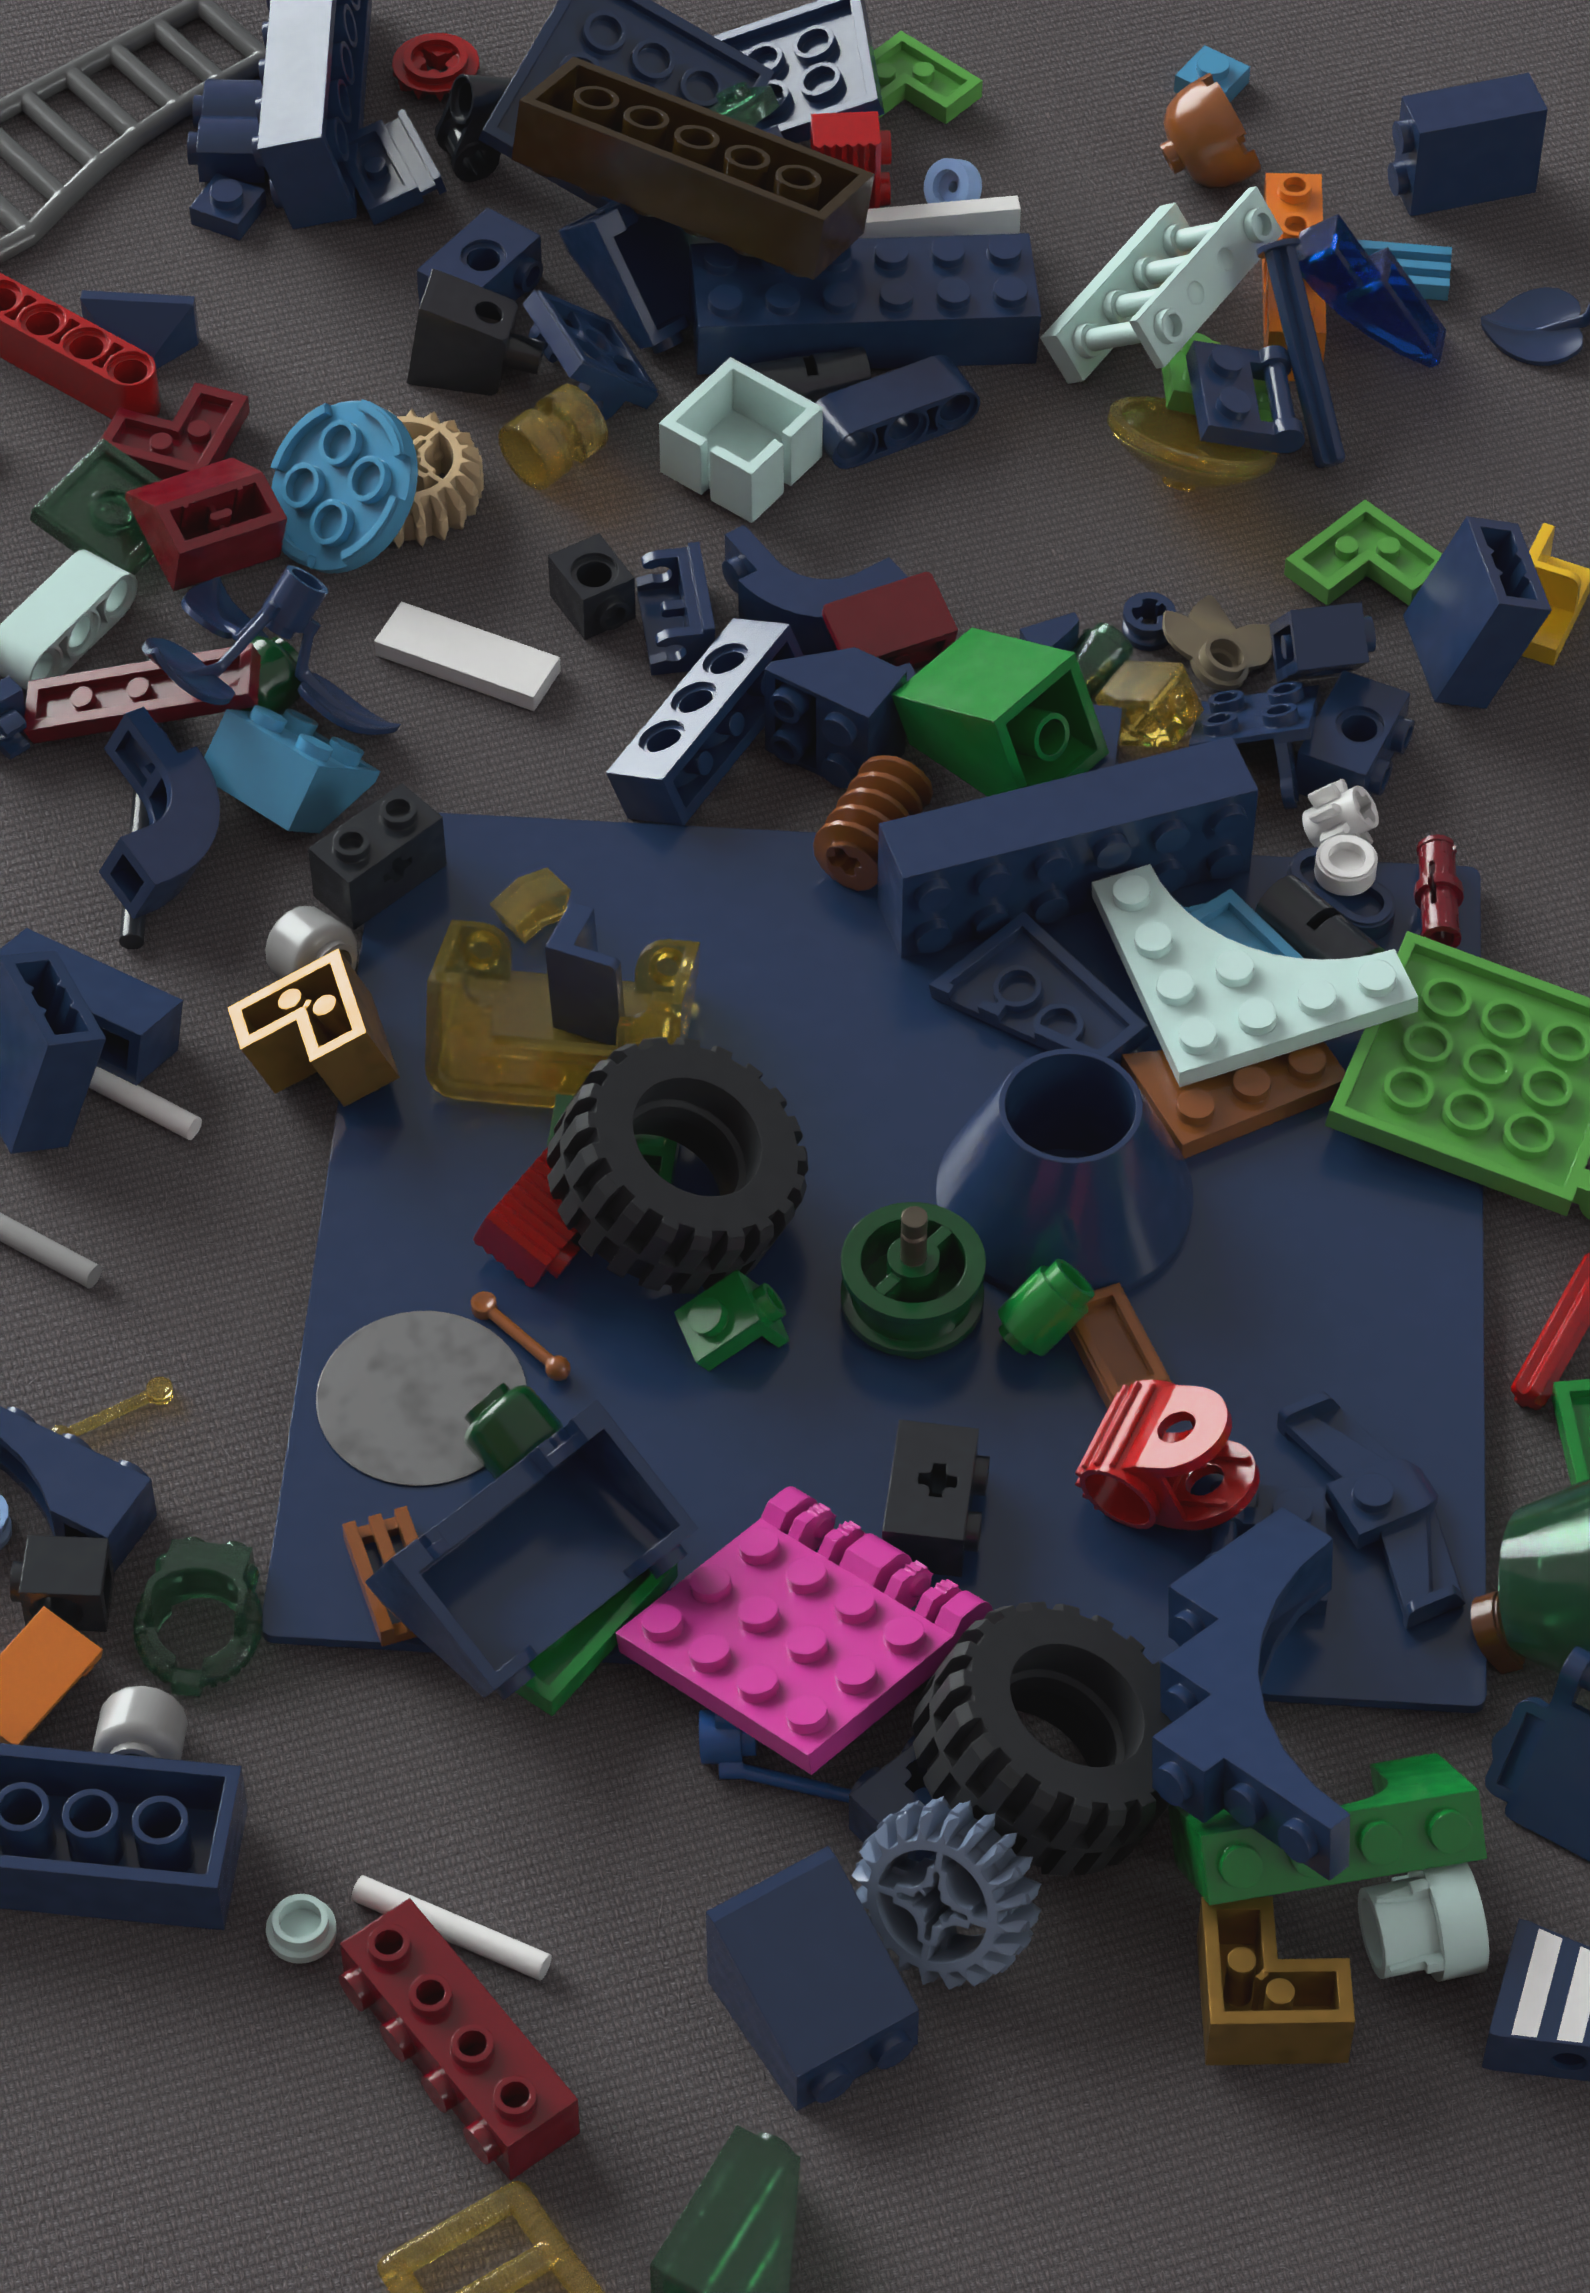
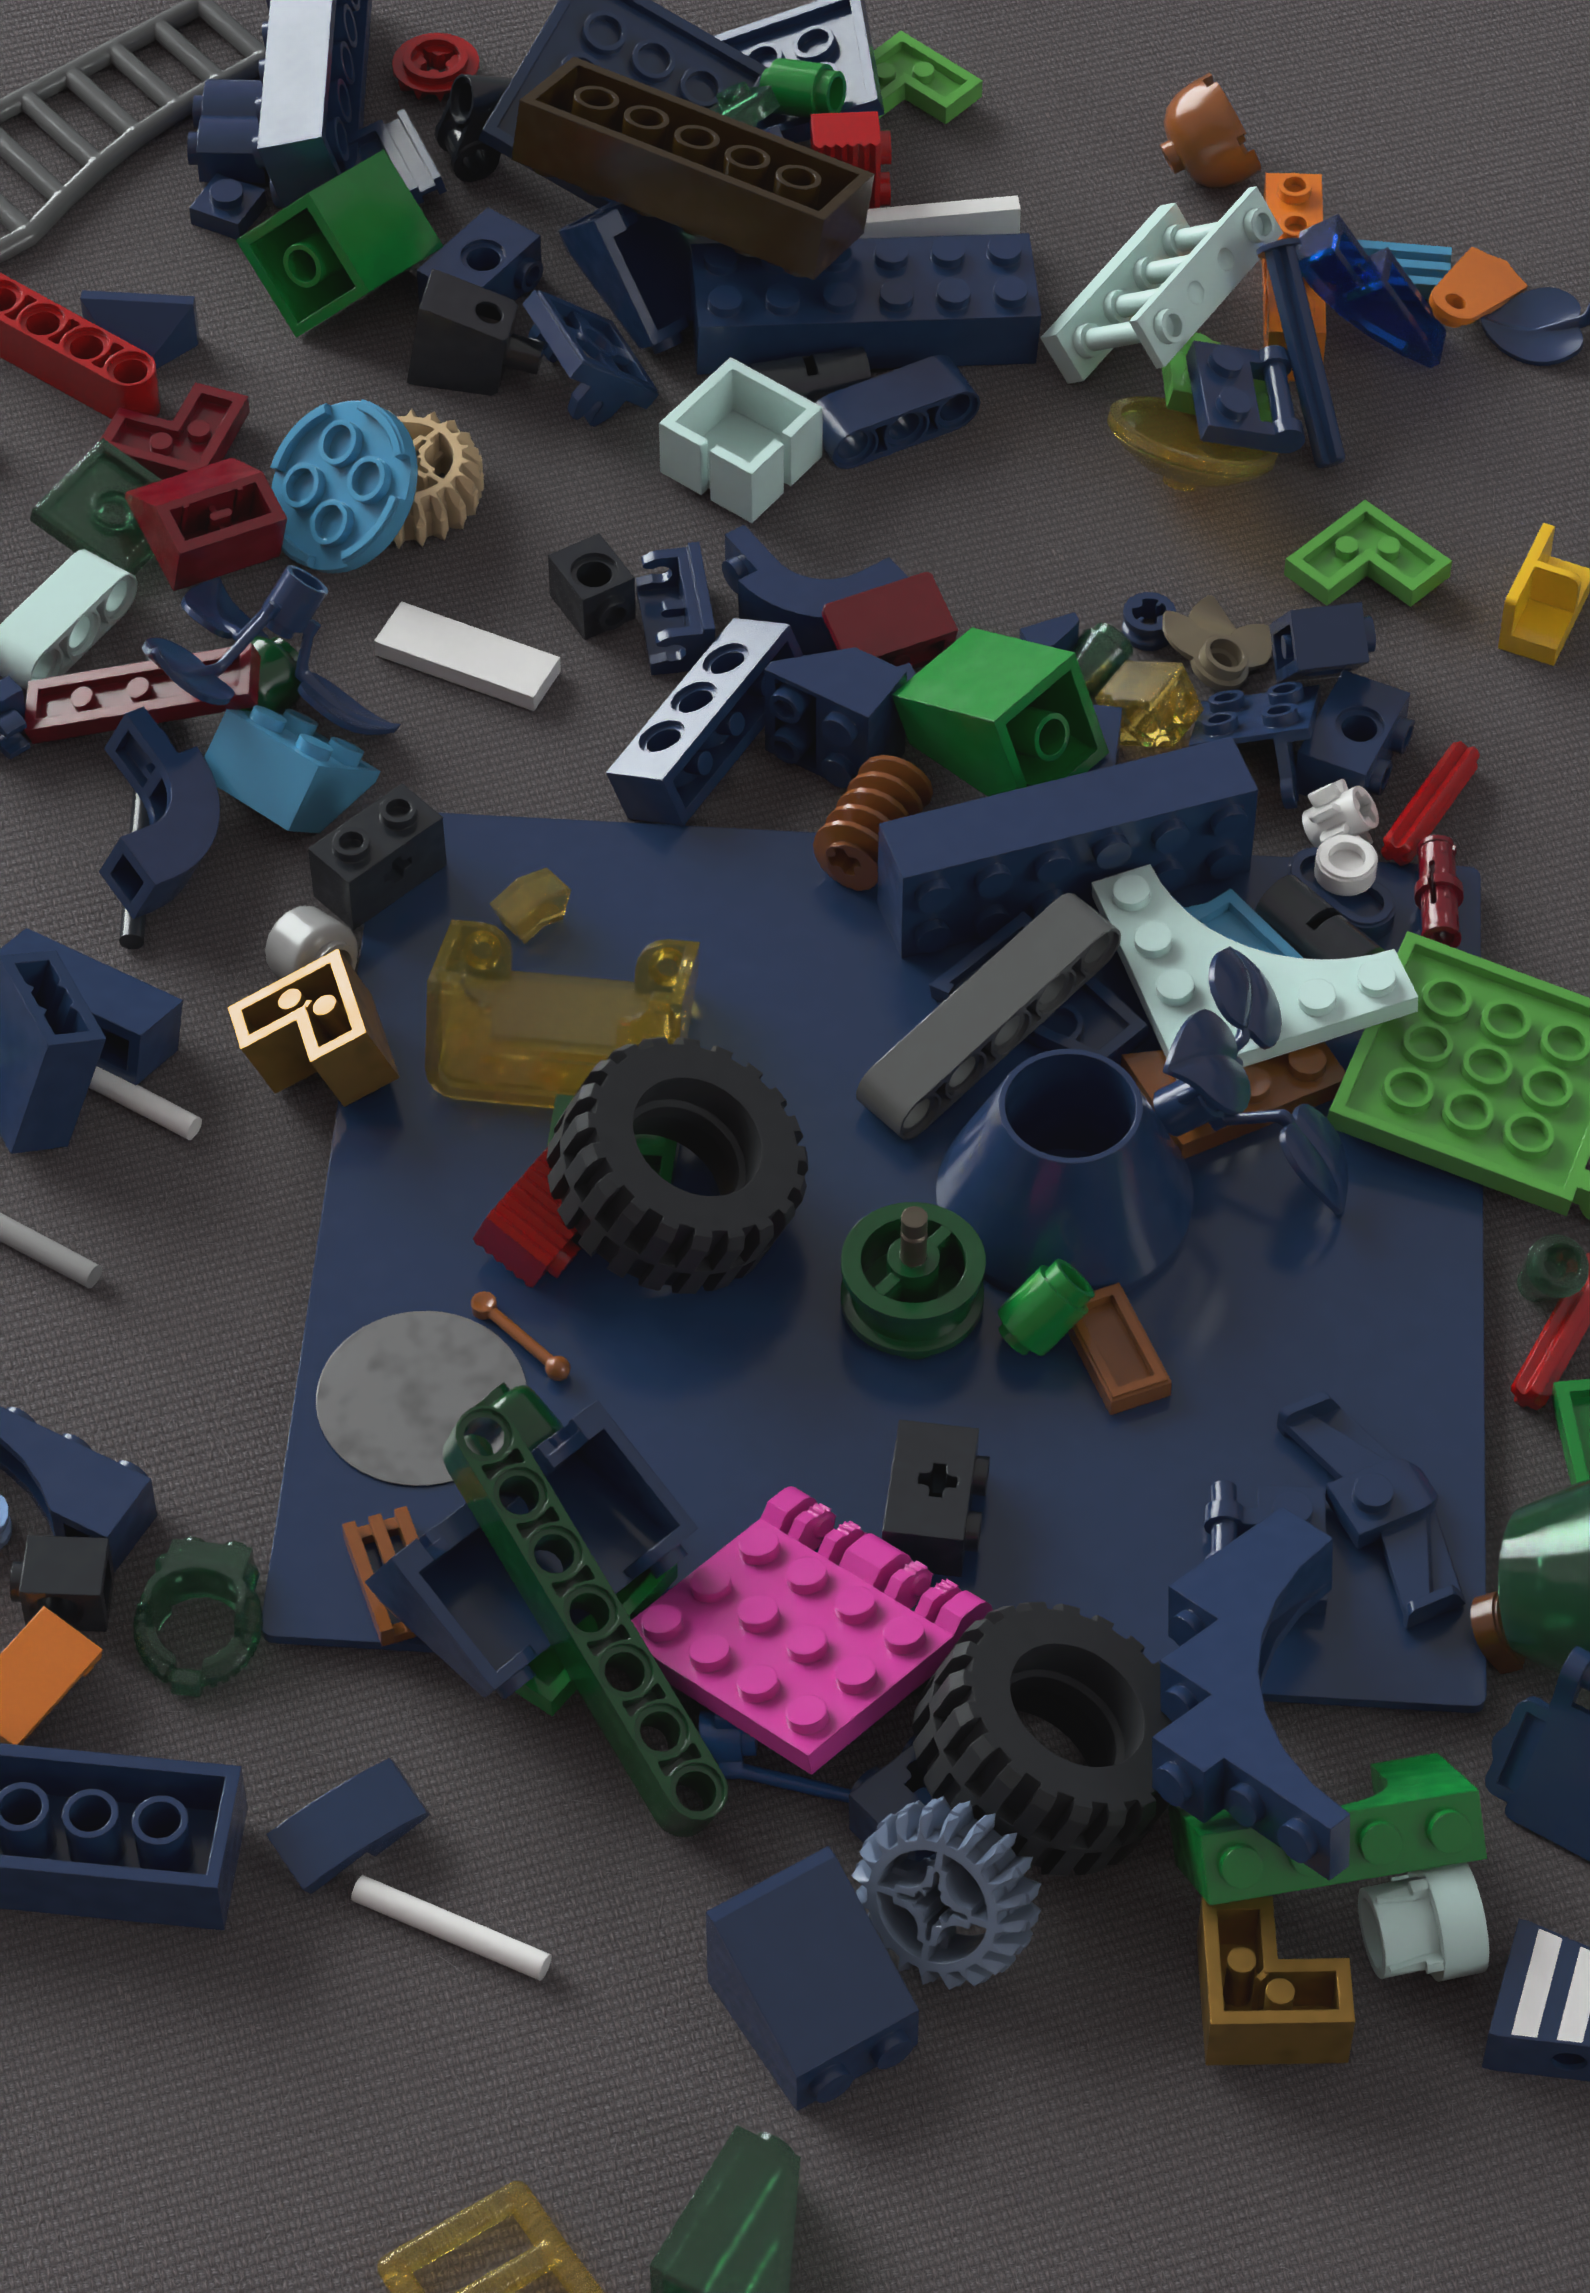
(141, 1724): light grey head -> none
(158, 1392): clear yellow hinge -> none
(301, 1929): light aqua plate -> none
(339, 243): none -> green slope
(346, 1823): none -> dark blue slope
(458, 2040): dark red brick -> none
(553, 434): clear yellow wheel -> none
(582, 981): dark blue panel -> none
(584, 1653): none -> dark green beam
(731, 1318): green bracket -> none
(805, 87): none -> green brick
(952, 181): light blue tile -> none
(988, 1016): none -> dark grey beam
(1147, 1474): red piece -> none
(1218, 1090): none -> dark blue plant
(1228, 72): dark azure plate -> none
(1430, 802): none -> red axle
(1468, 144): dark blue brick -> none
(1474, 289): none -> orange piece
(1476, 612): dark blue brick -> none
(1553, 1269): none -> clear green cone

